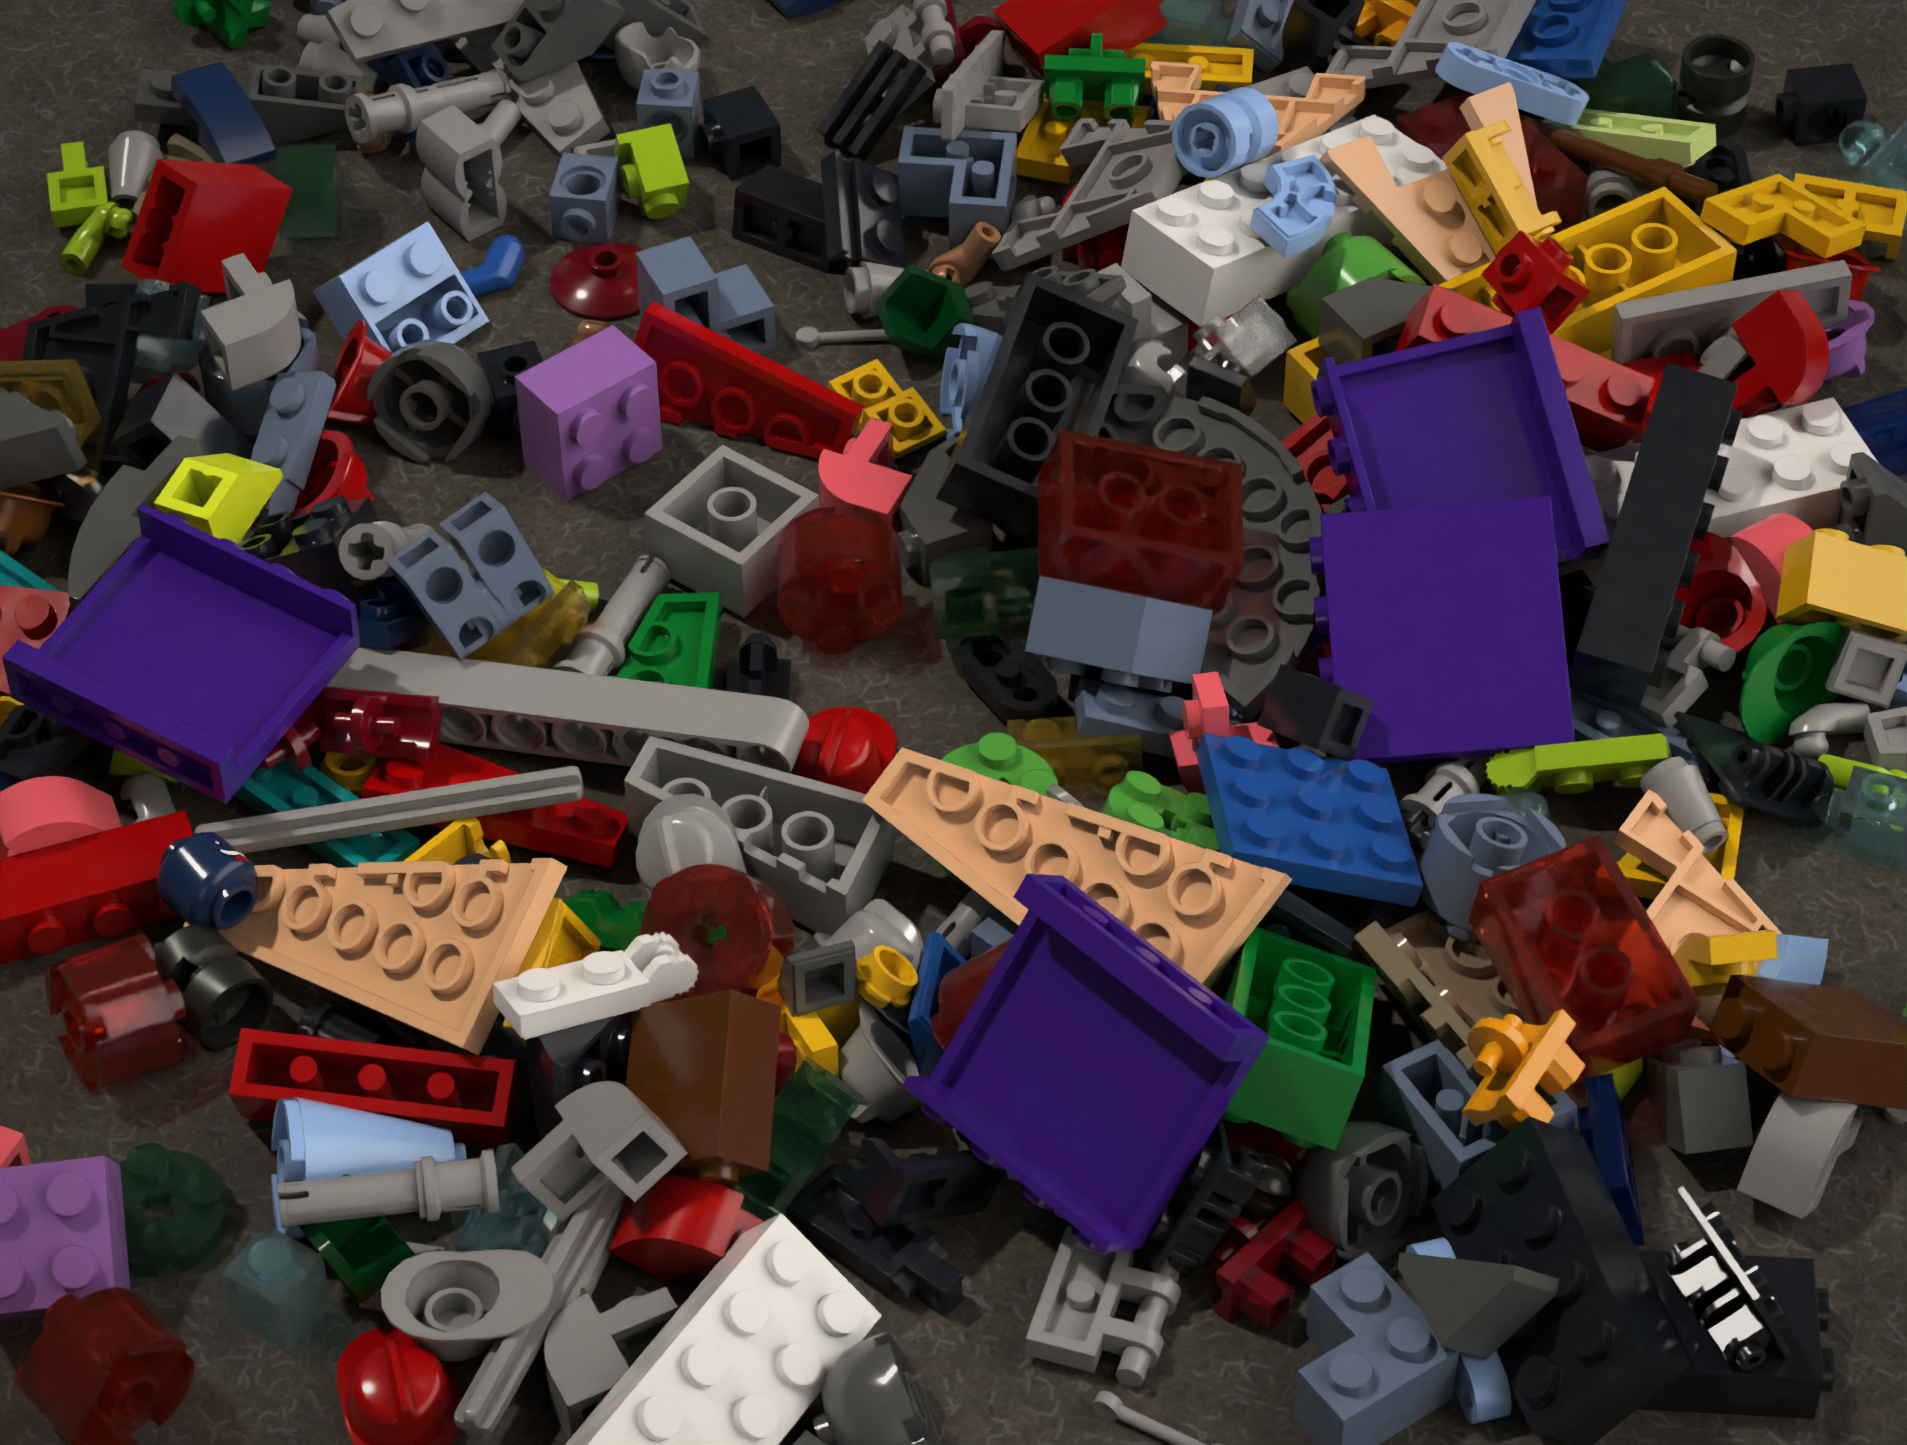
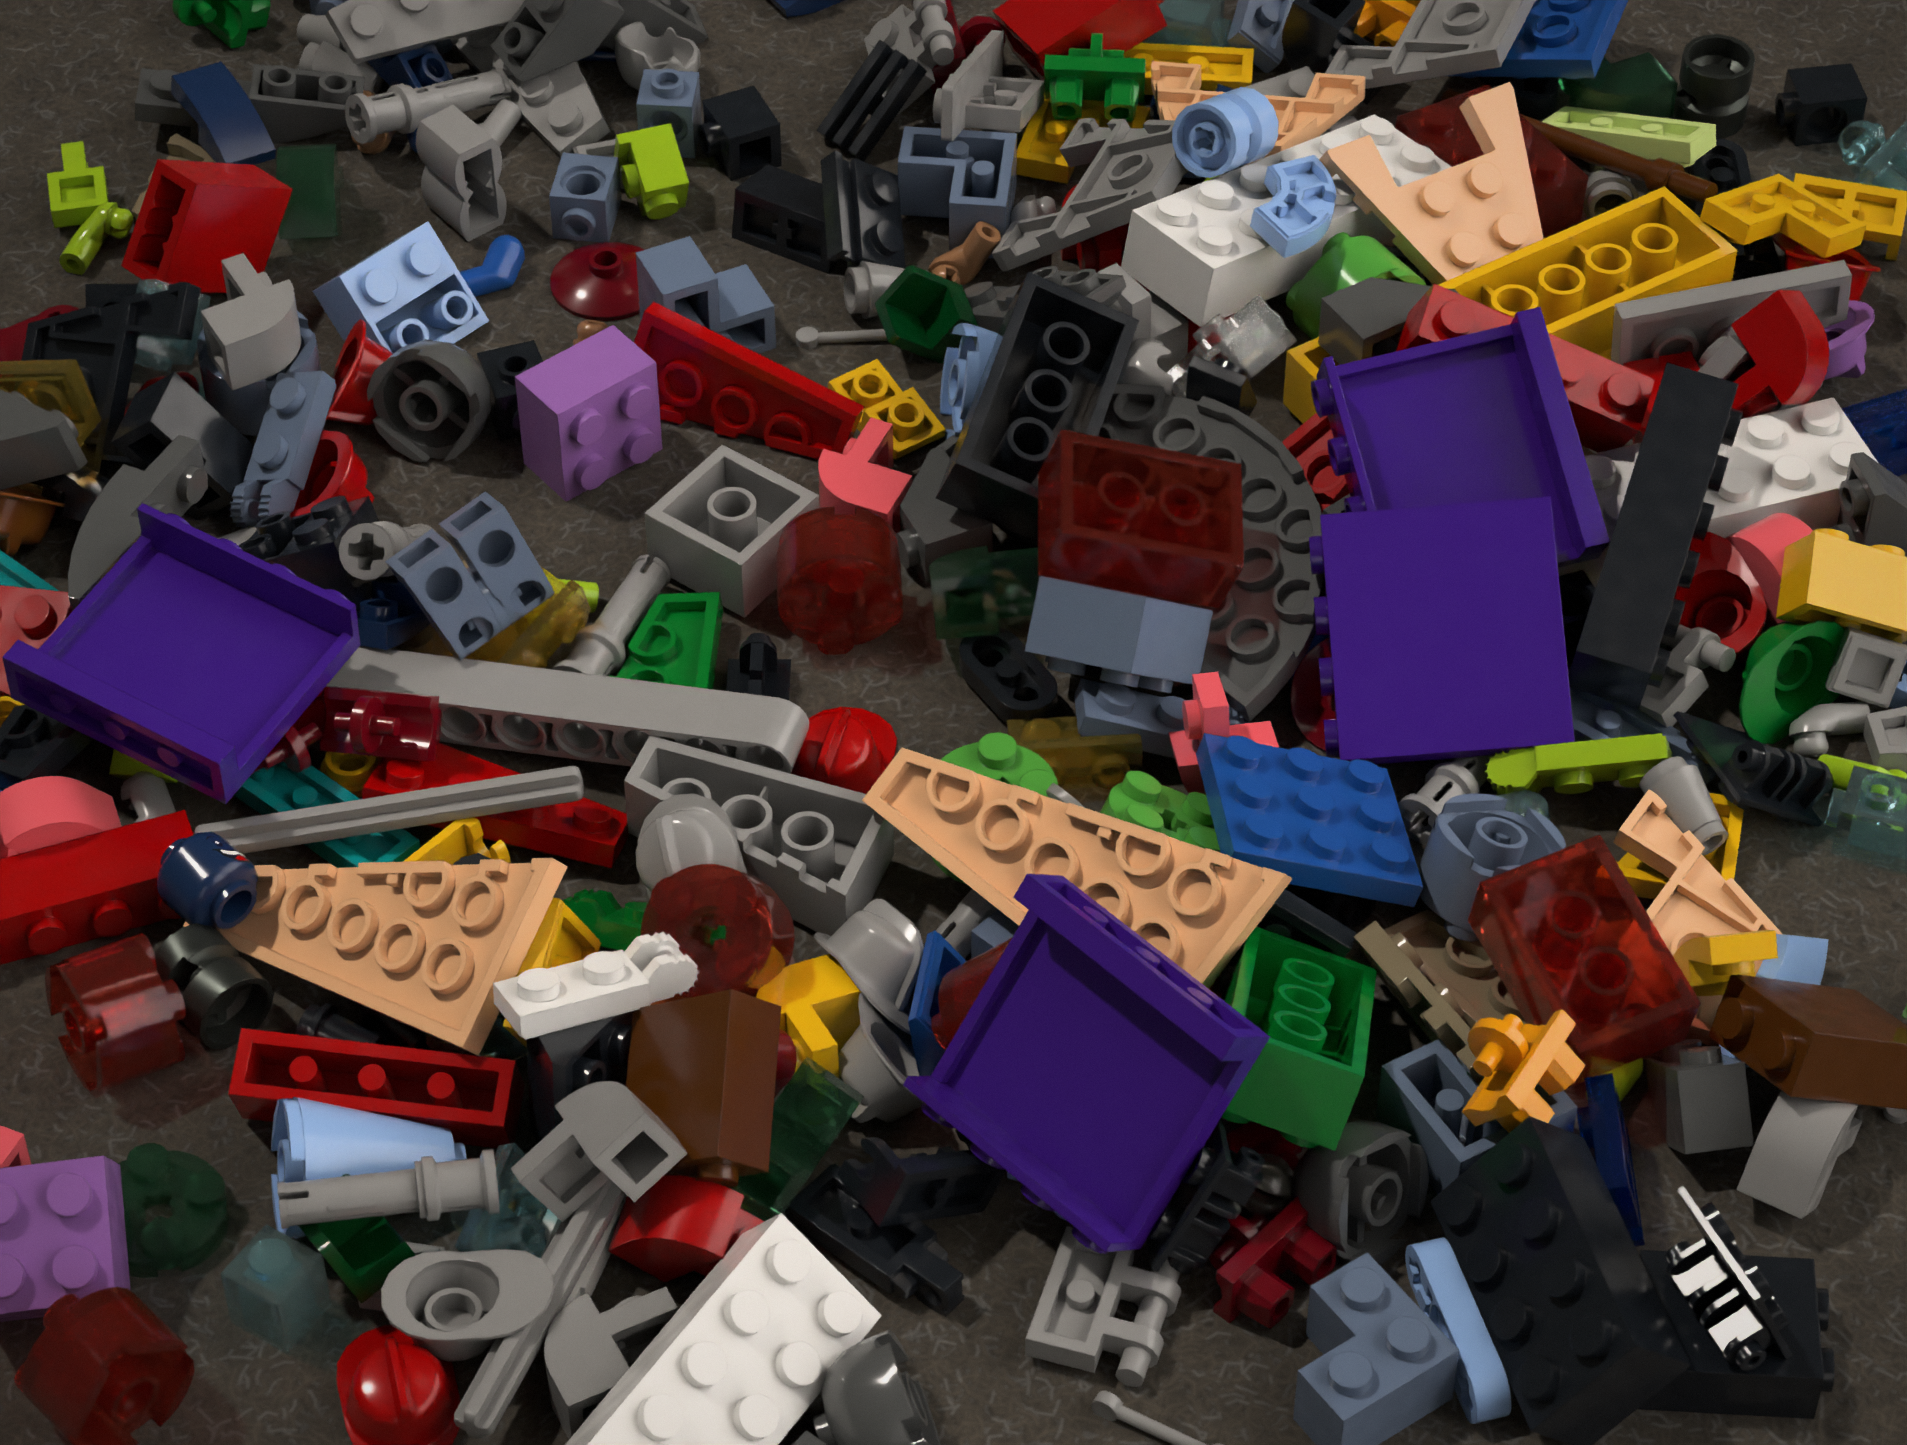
(130, 165): light grey cone -> none
(219, 493): neon yellow slope -> none
(818, 978): dark grey slope -> none
(885, 977): yellow plate -> none
(1315, 712): black brick -> none
(1474, 1302): dark grey slope -> none
(1495, 187): yellow hinge -> none
(1534, 89): light blue beam -> none
(1534, 276): red brick -> none

